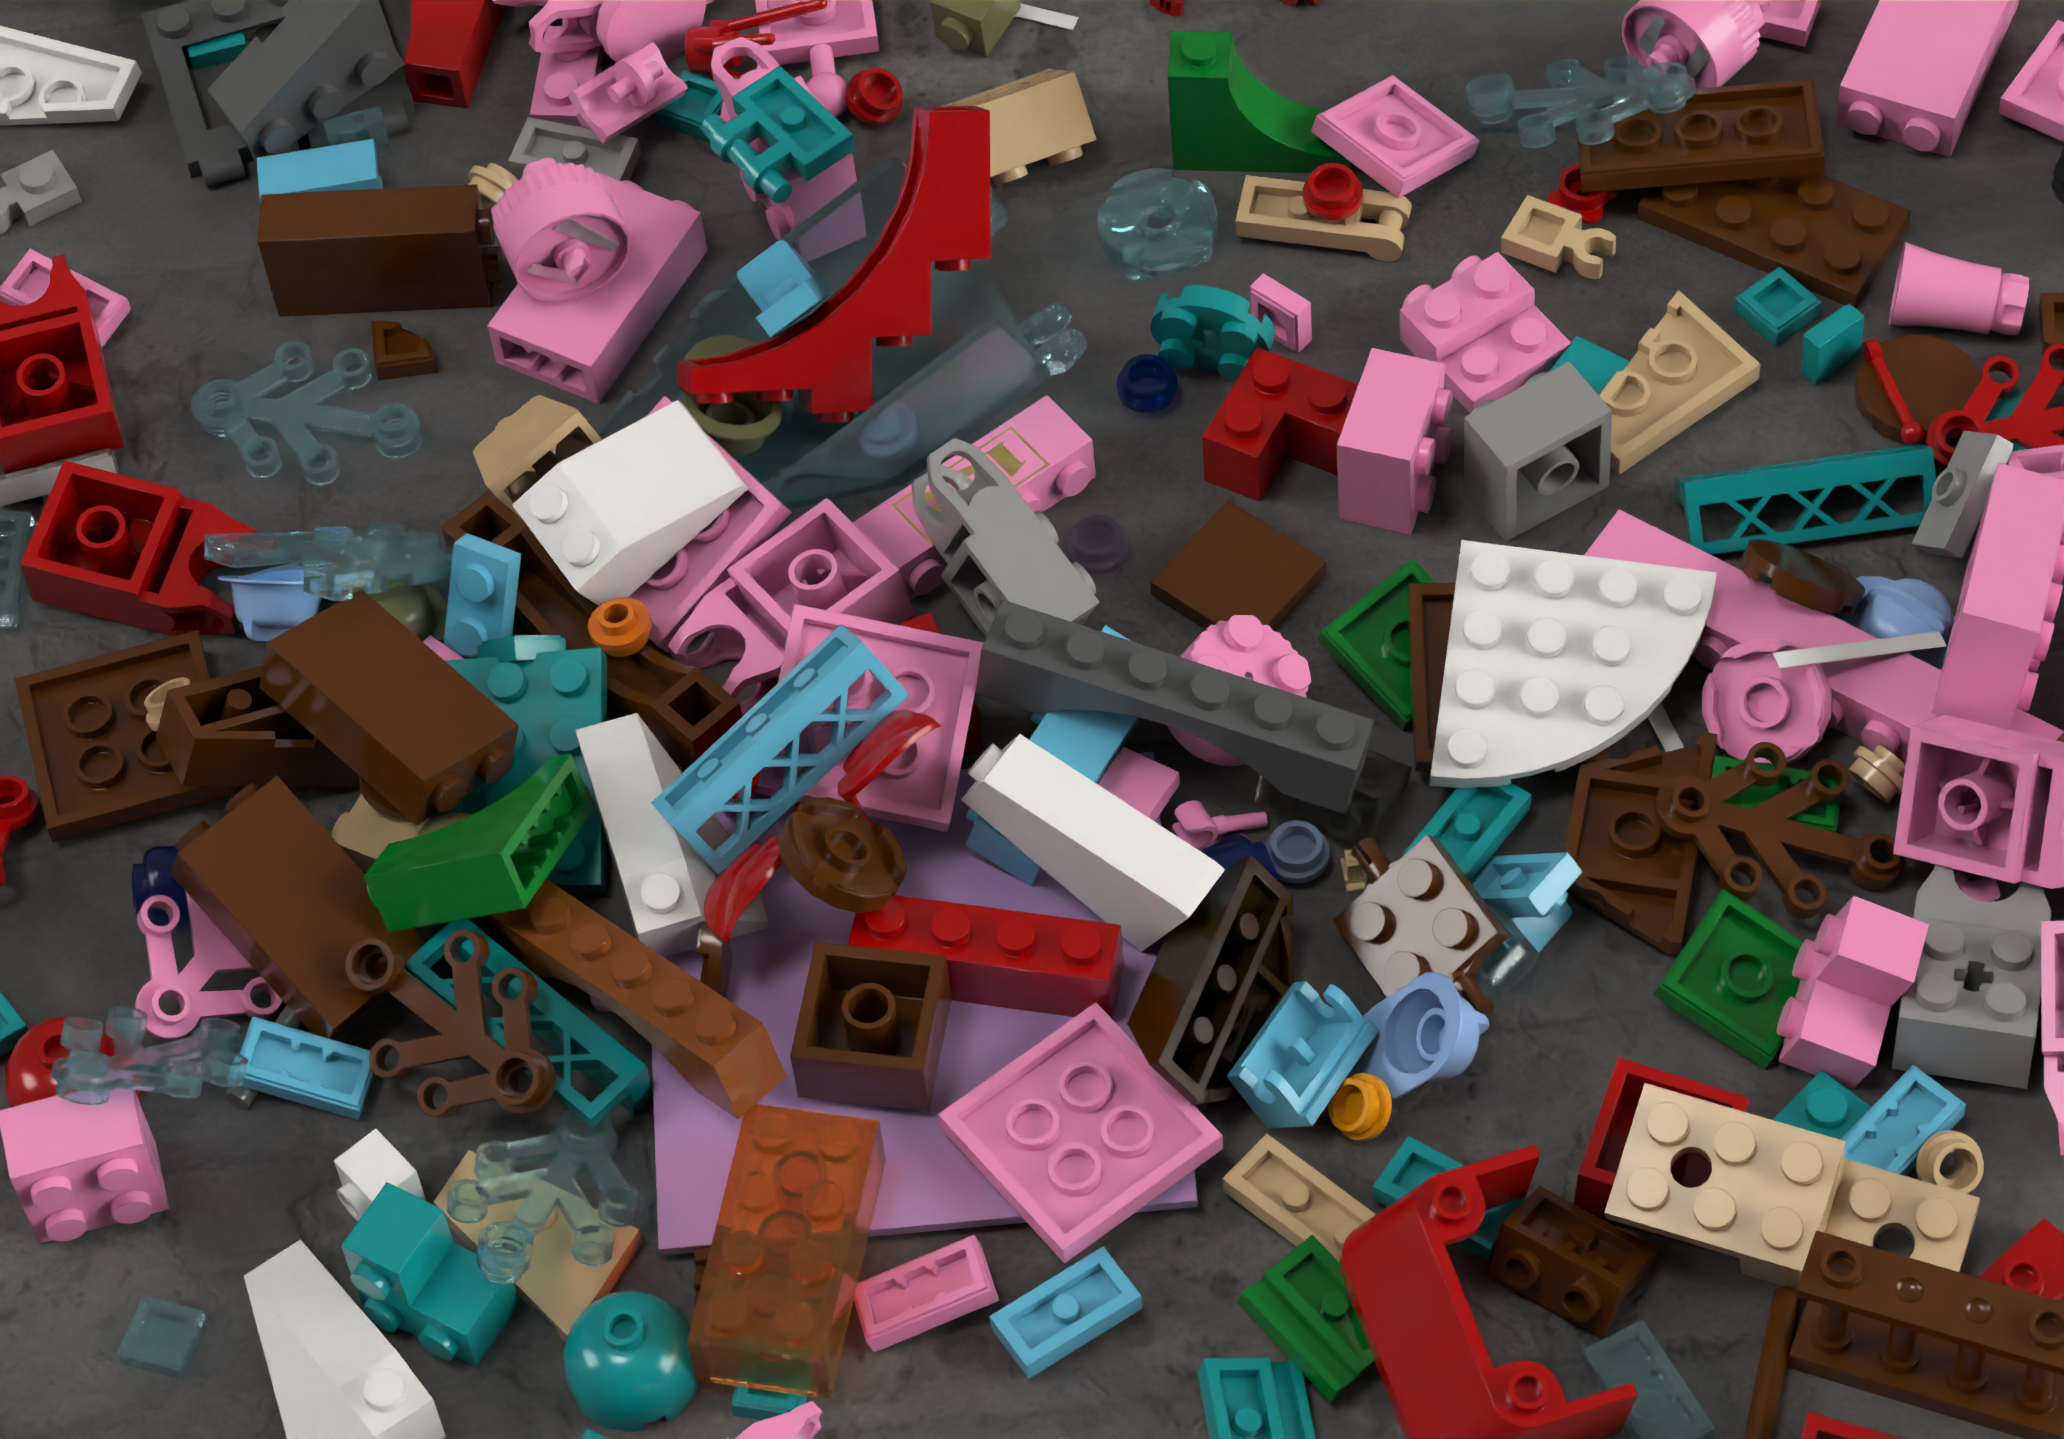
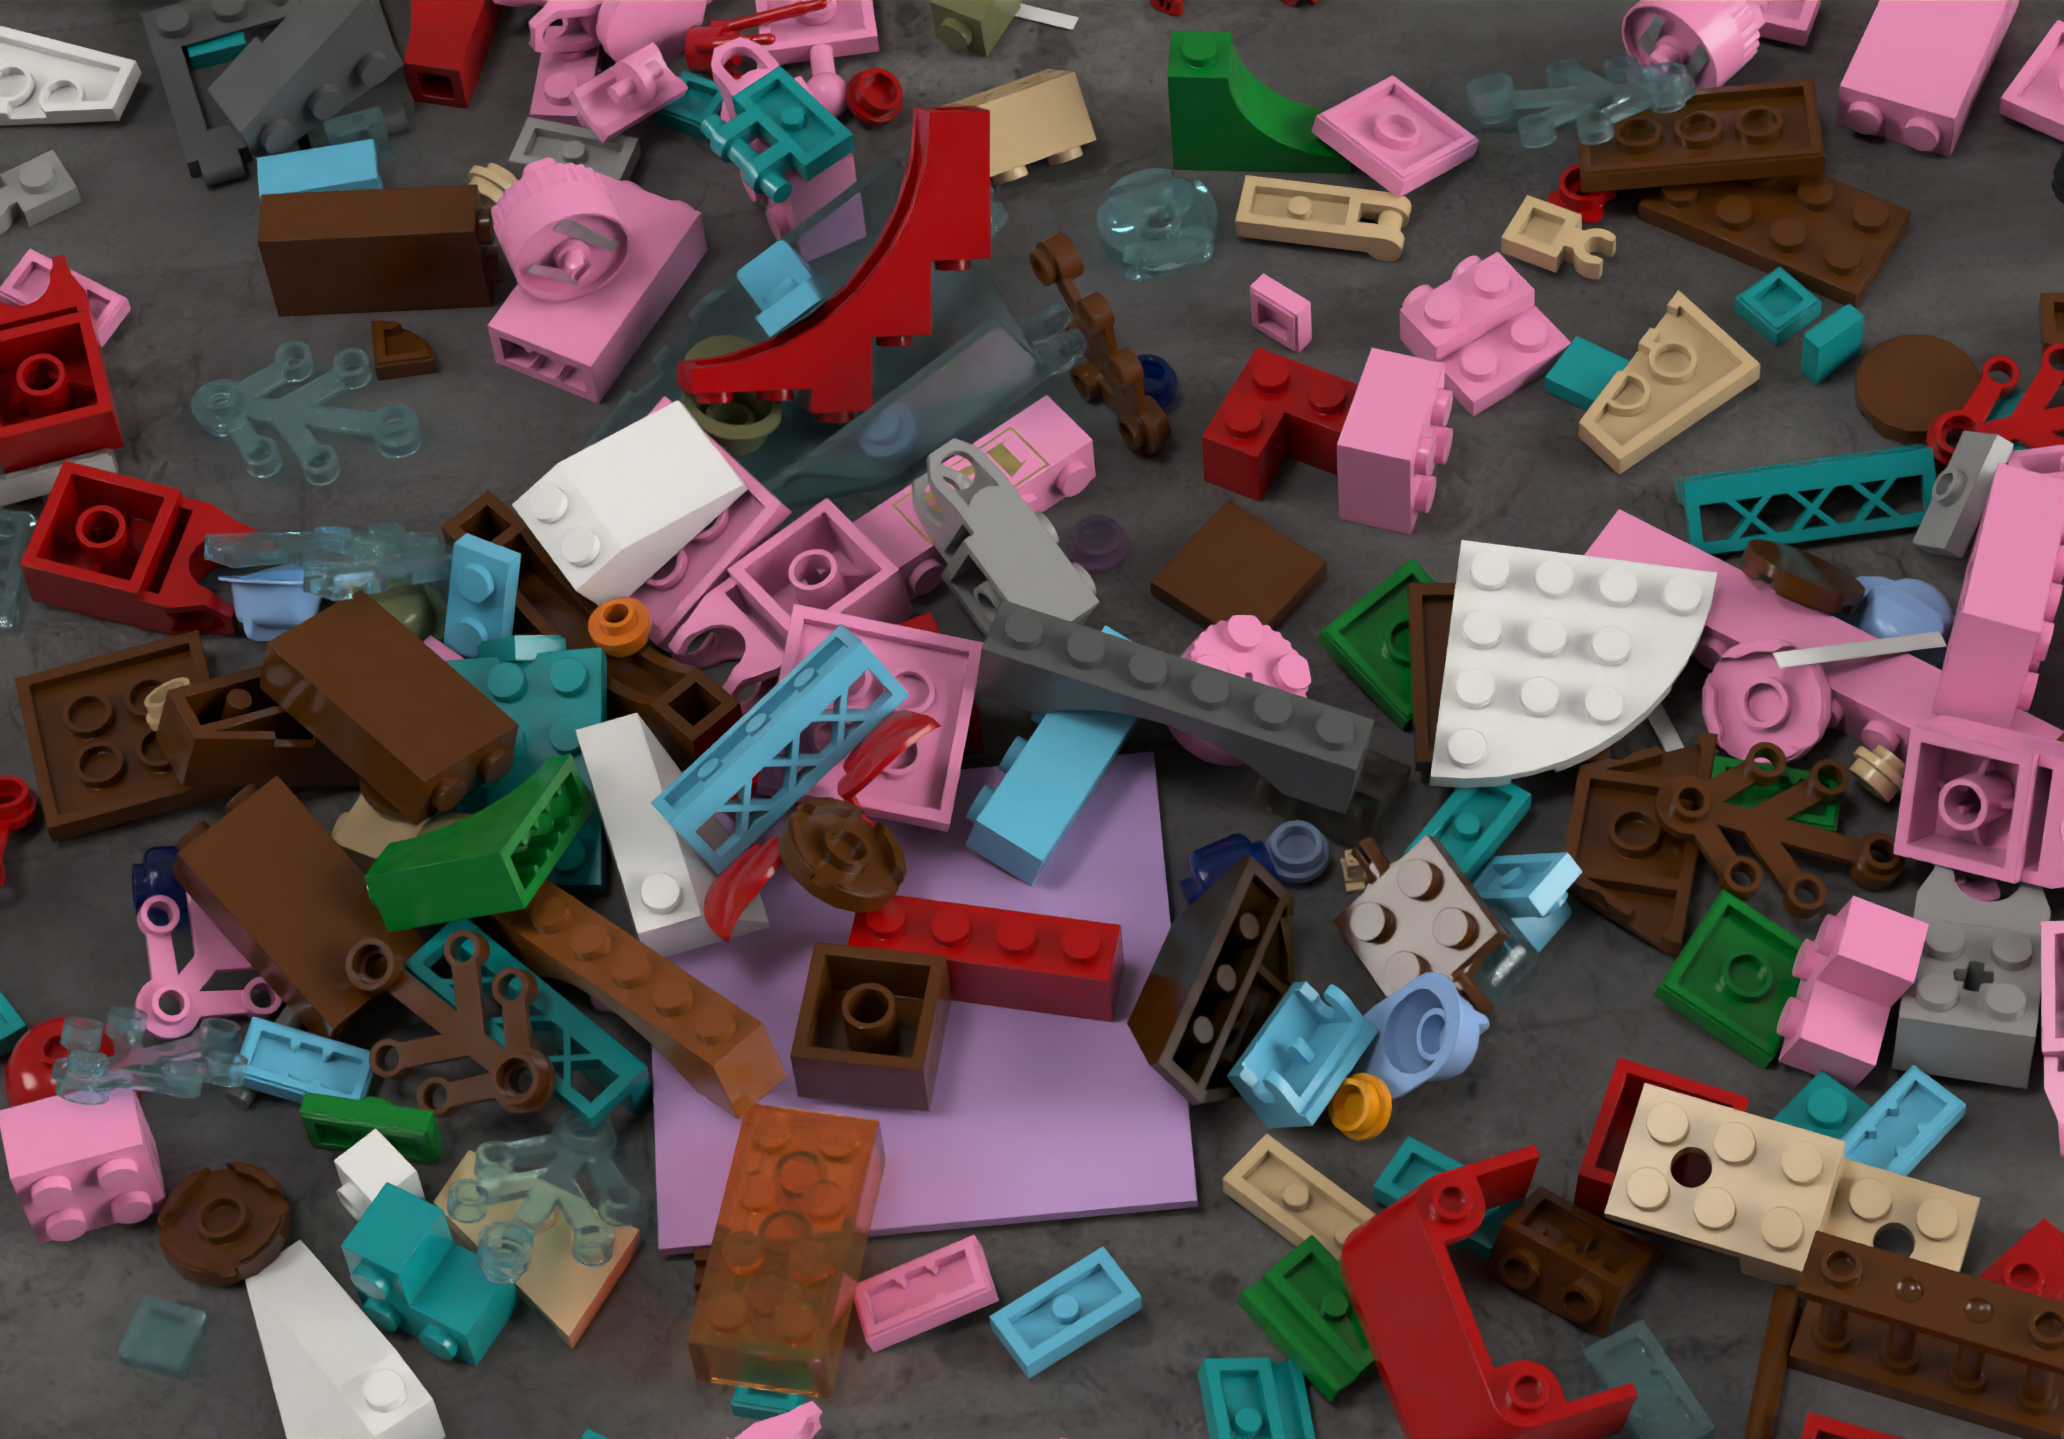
(224, 1224): none -> reddish brown tile
(343, 1122): none -> green plate
(530, 446): tan torso -> none
(630, 1360): teal cylinder -> none
(716, 959): reddish brown tile -> none
(1080, 1132): bright pink plate -> none
(1091, 841): white slope -> none
(1108, 371): none -> reddish brown plant
(1140, 782): bright pink tile -> none
(1200, 829): bright pink hand -> none
(1209, 330): teal plate -> none
(1332, 192): red plate -> none
(1537, 450): light grey brick -> none
(1912, 431): red hinge -> none
(1956, 294): bright pink plant -> none
(1967, 1165): tan plate -> none

